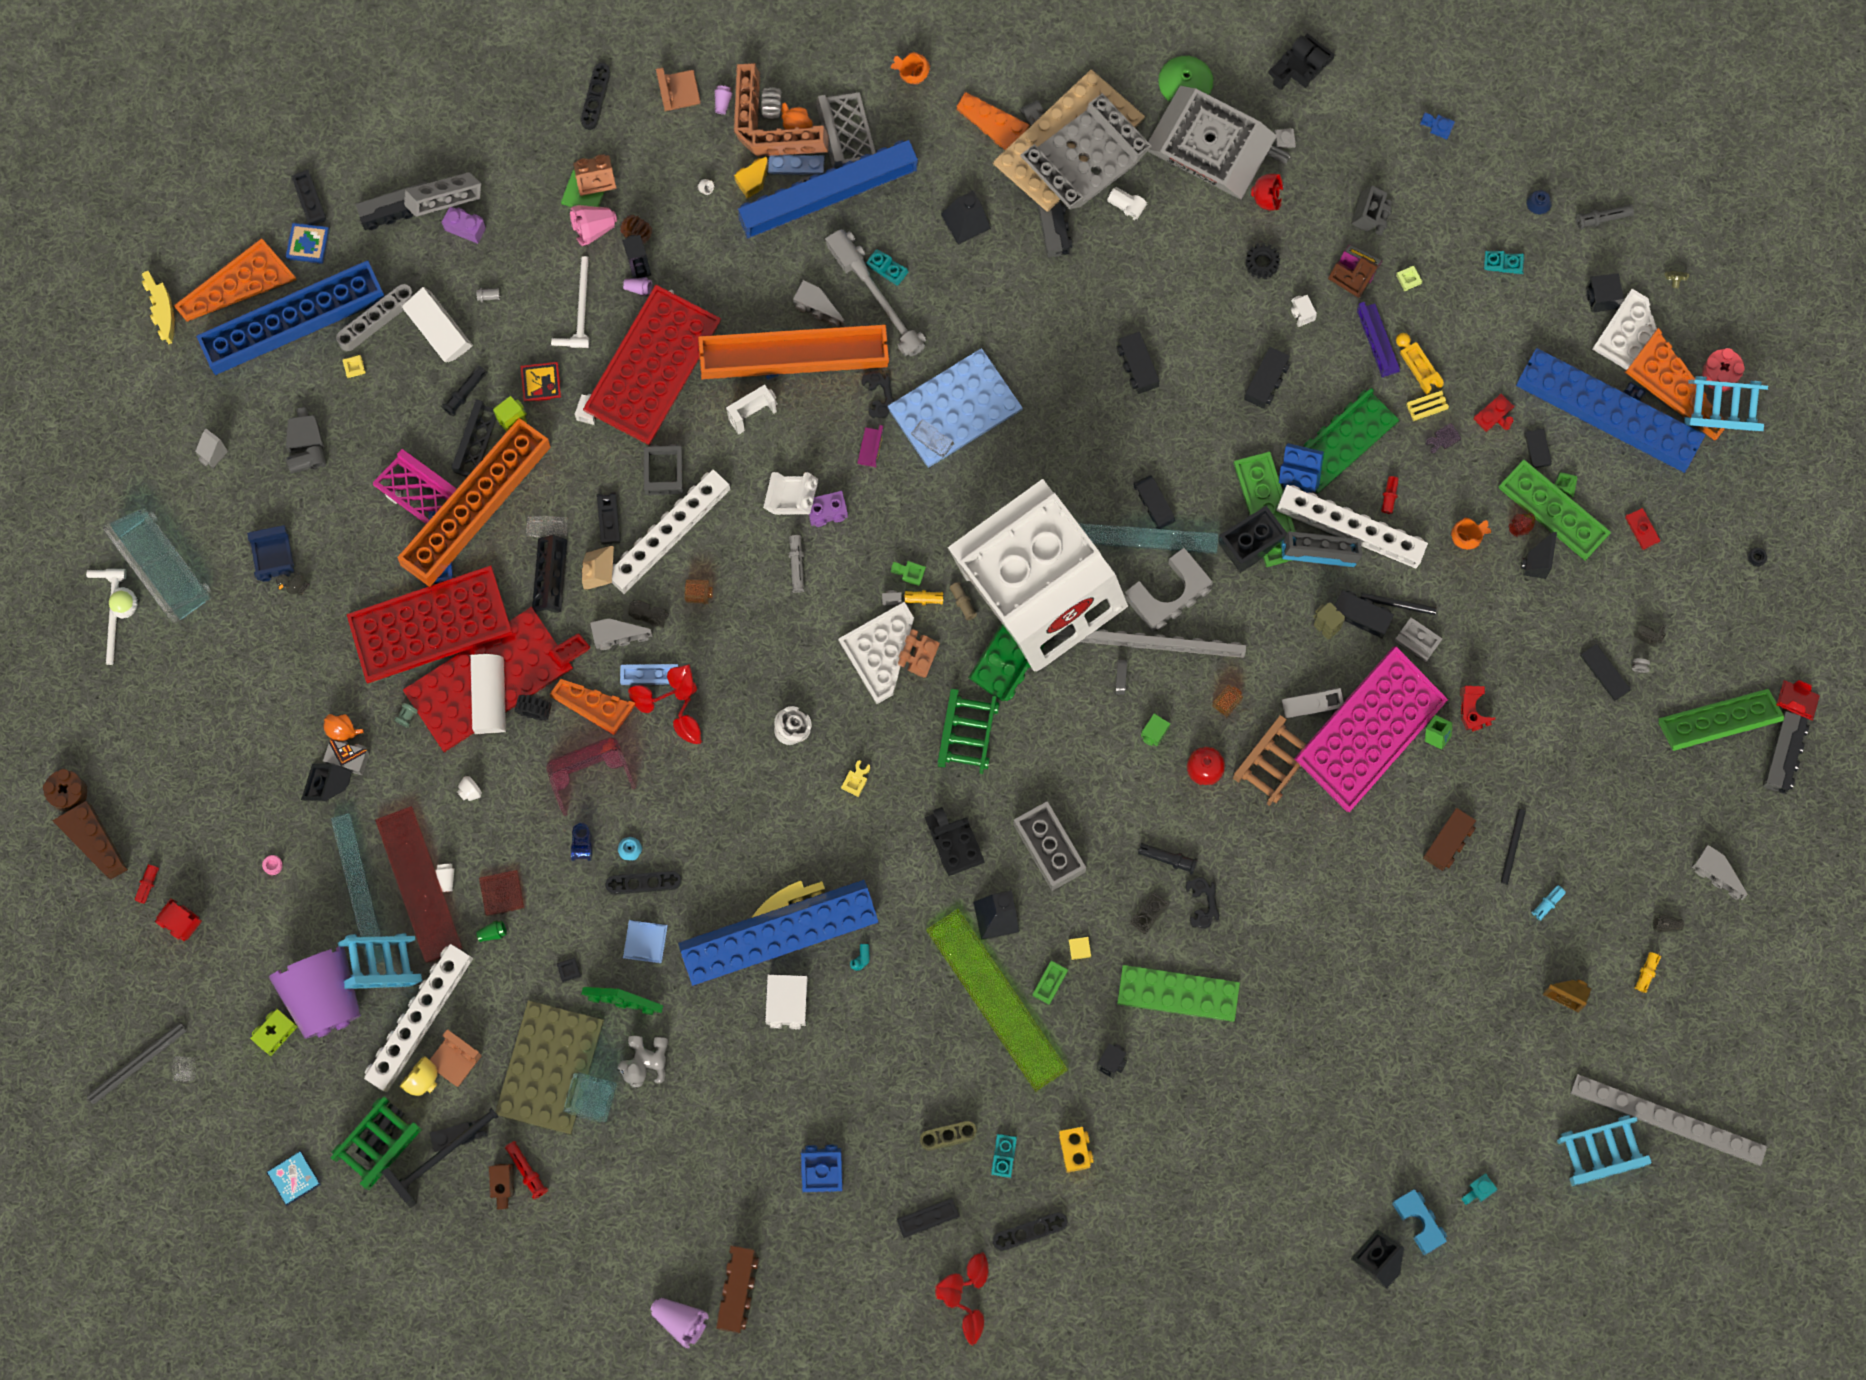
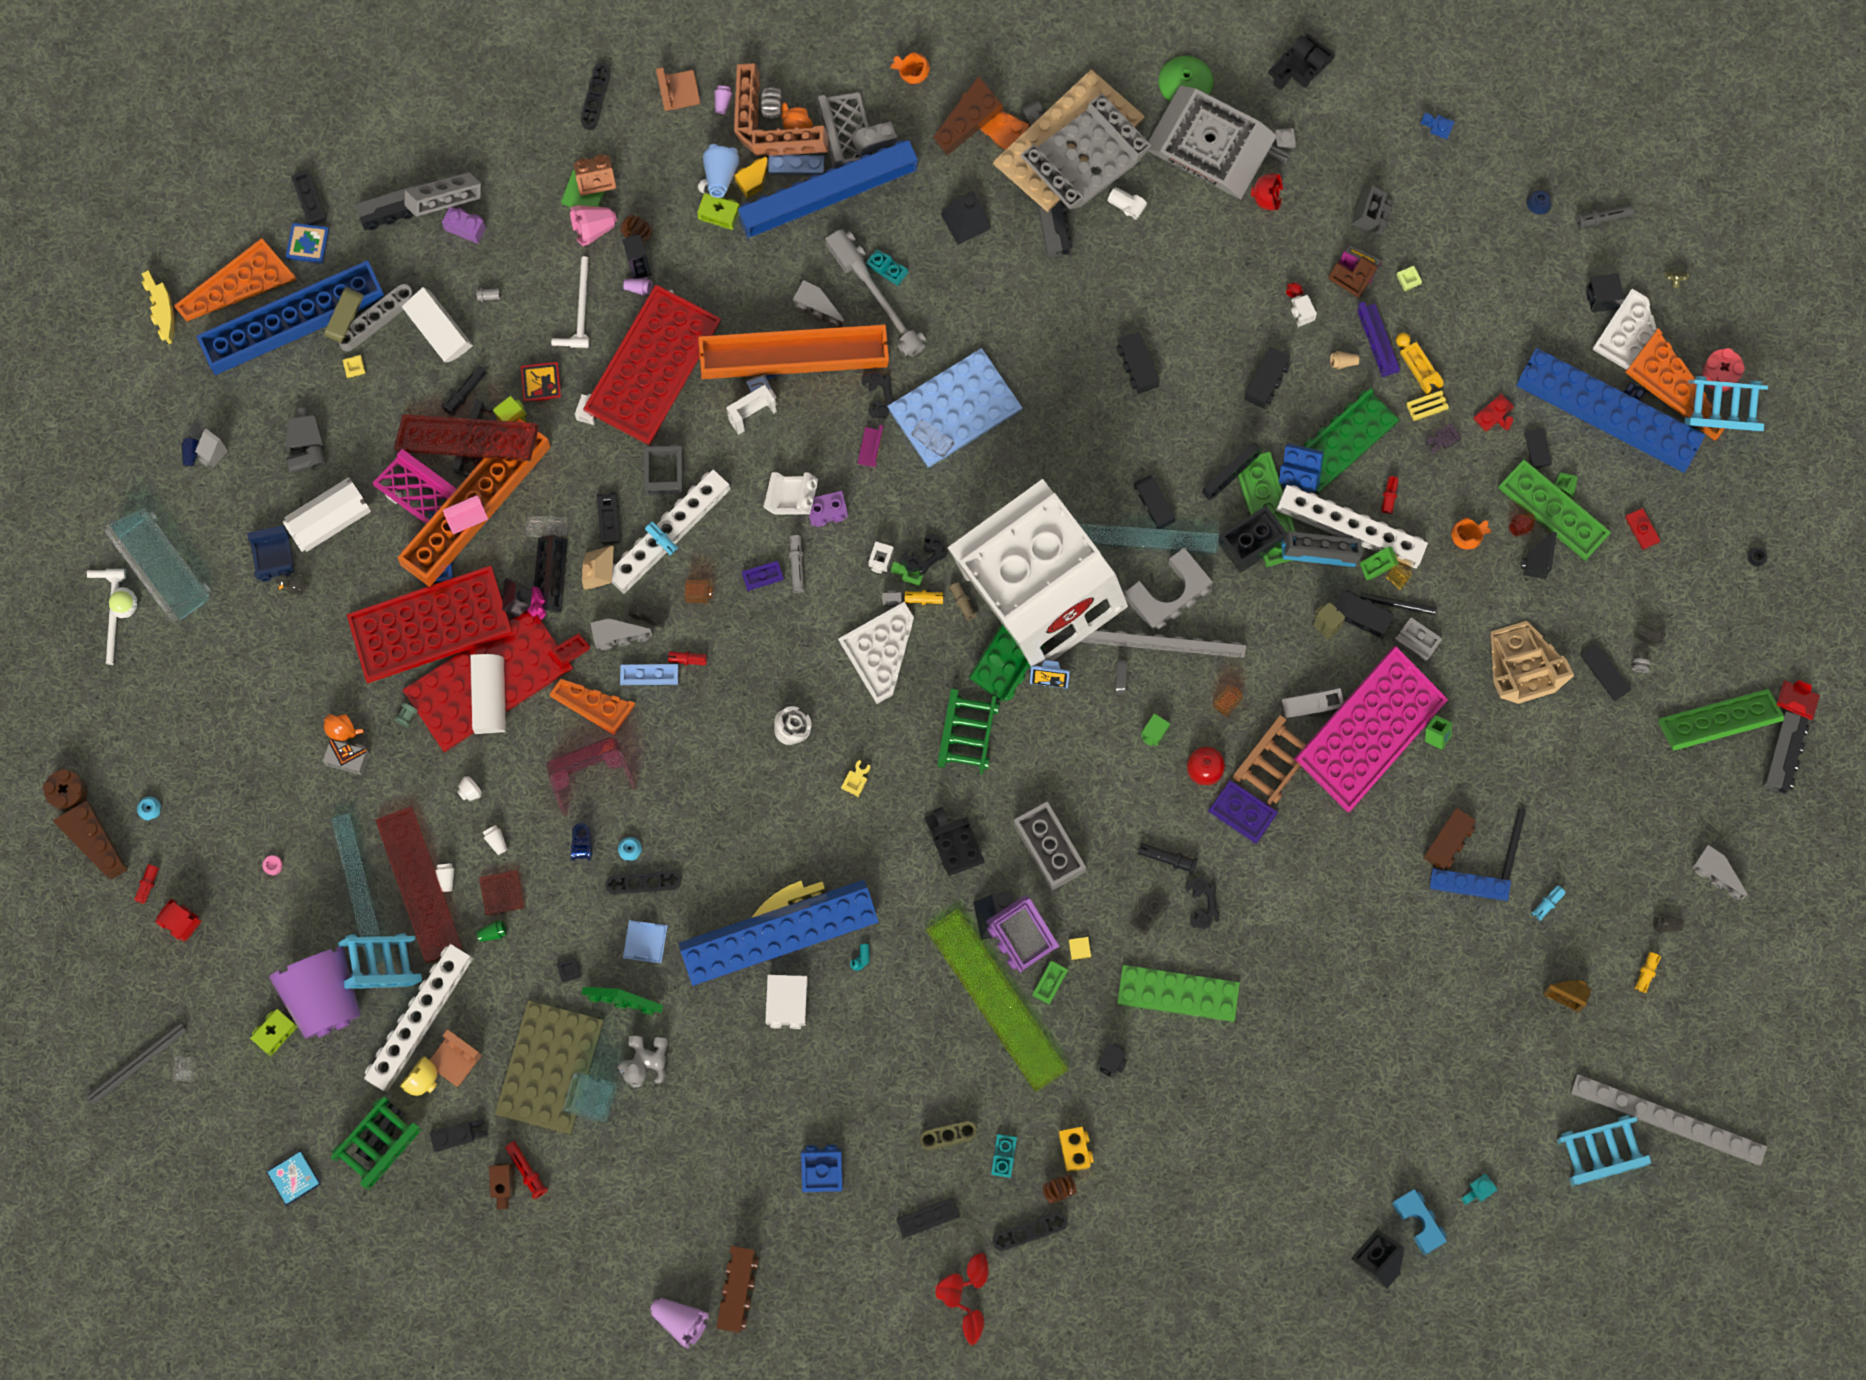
(153, 812): none -> medium azure plate
(188, 451): none -> clear blue cone
(325, 782): black slope -> none
(326, 515): none -> white brick
(343, 315): none -> olive beam
(402, 1185): black tile -> none
(465, 514): none -> bright pink panel
(466, 437): none -> clear red plate
(495, 839): none -> white cone
(515, 597): none -> black slope
(533, 707): black tyre -> none
(536, 603): none -> dark pink plate
(661, 538): none -> medium azure axle
(682, 681): red plant -> none
(687, 658): none -> red axle
(720, 166): none -> light blue cone
(725, 217): none -> lime brick
(757, 382): none -> light blue tile
(762, 575): none -> dark purple plate
(874, 138): none -> light grey brick
(881, 551): none -> white brick
(923, 655): nougat plate -> none
(931, 544): none -> black helmet
(969, 116): none -> reddish brown wedge
(1021, 933): none -> window
(1049, 675): none -> piece
(1059, 1189): none -> reddish brown gear
(1230, 472): none -> black beam
(1243, 811): none -> dark purple tile
(1262, 251): black tyre -> none
(1294, 287): none -> red plate
(1341, 359): none -> tan cone
(1379, 563): none -> bright green plate
(1399, 576): none -> clear yellow tile
(1469, 696): red tile -> none
(1470, 884): none -> blue plate
(1503, 262): teal slope -> none
(1526, 664): none -> tan wedge

